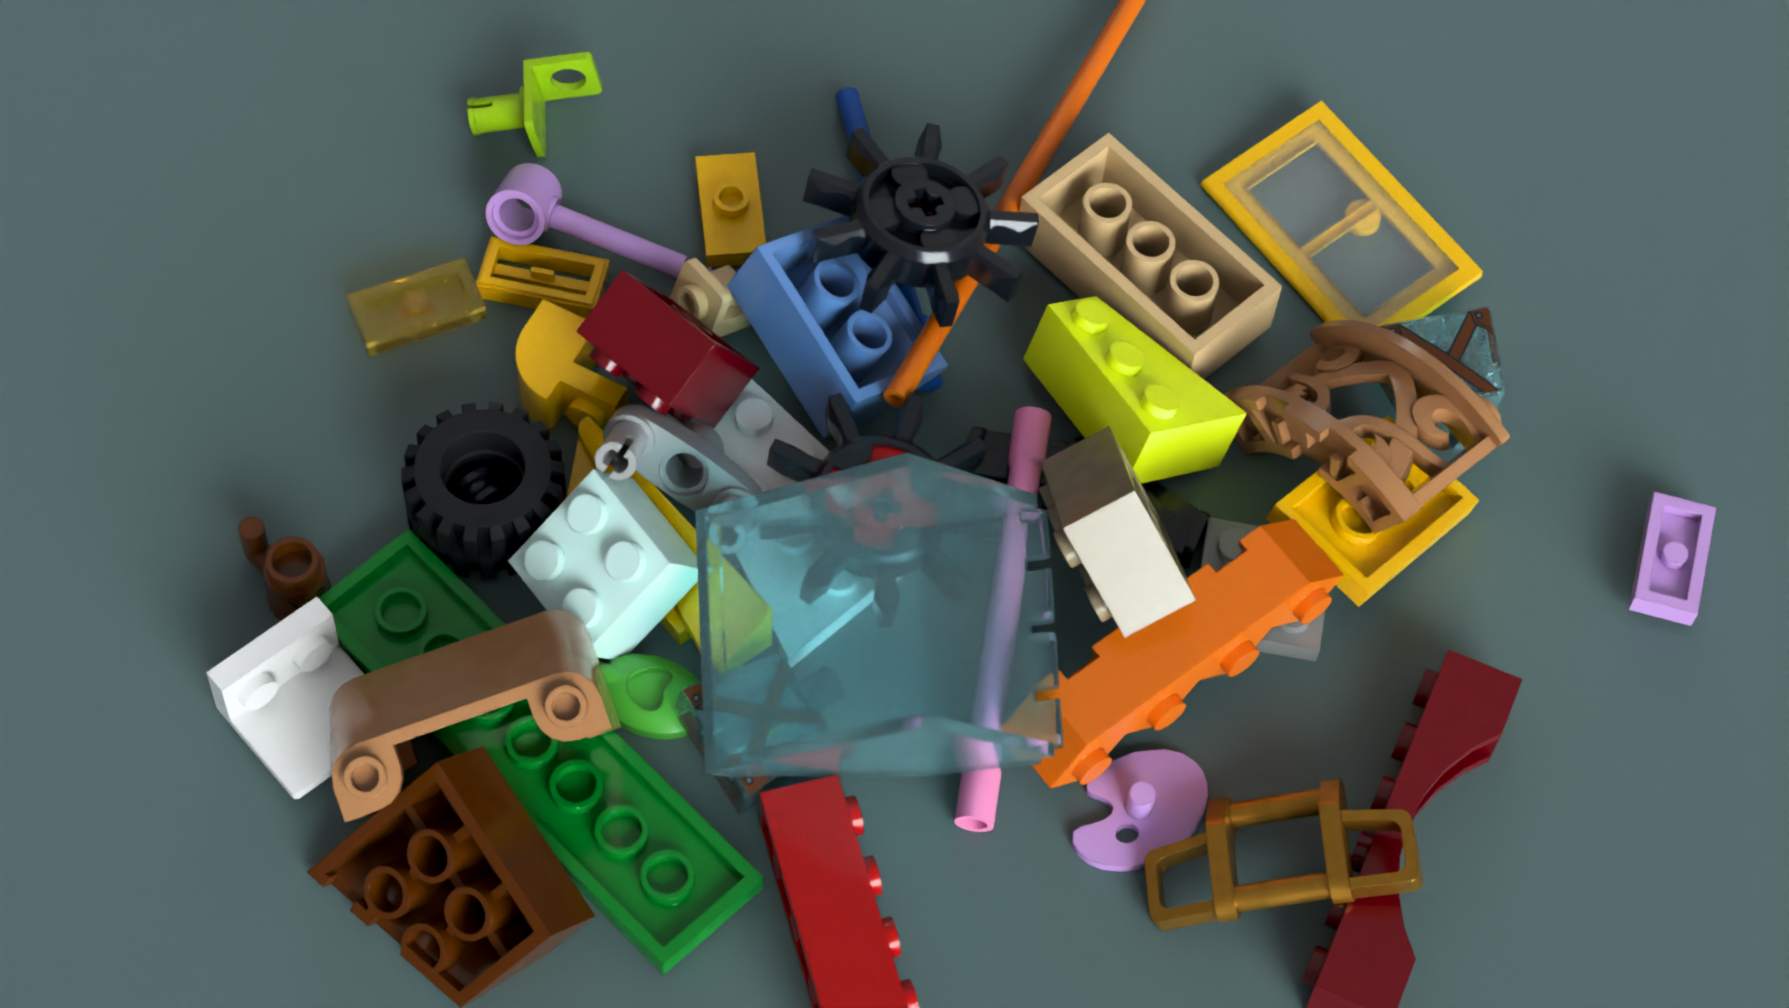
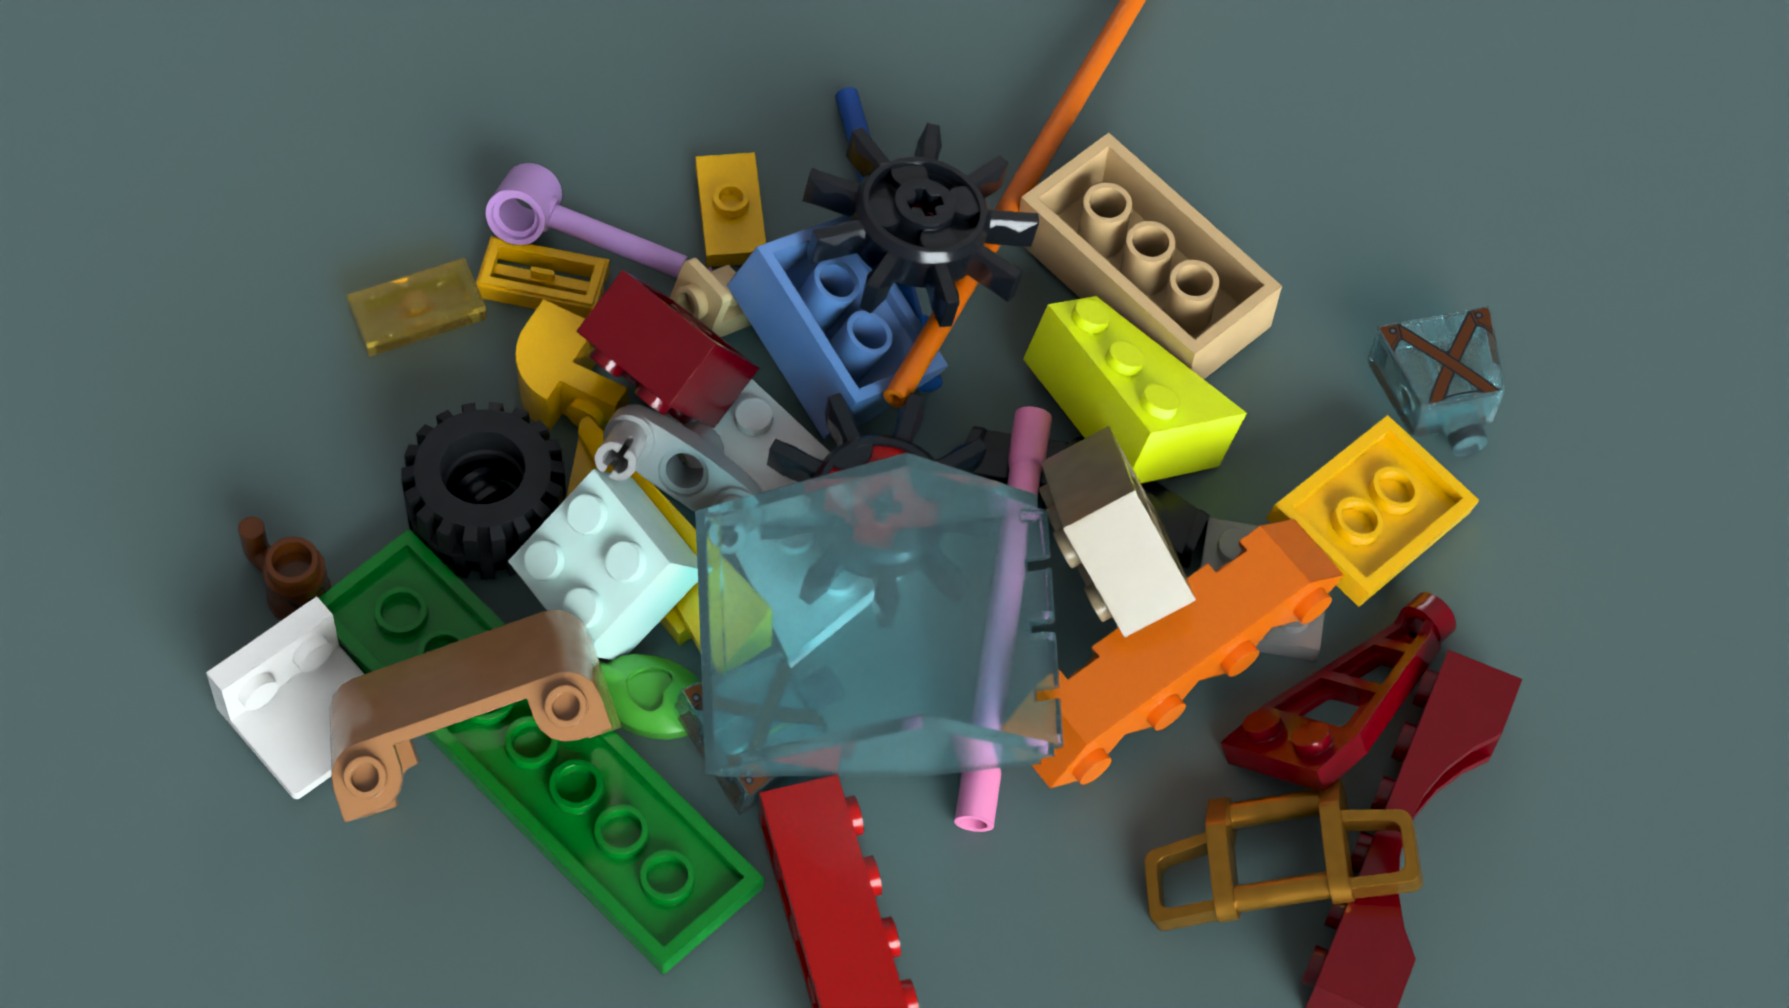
(458, 878): reddish brown wedge -> none
(528, 106): lime bracket -> none
(1148, 791): lavender piece -> none
(1315, 753): none -> dark red plate
(1340, 224): clear door -> none
(1366, 476): medium nougat fence -> none
(1672, 558): lavender plate -> none

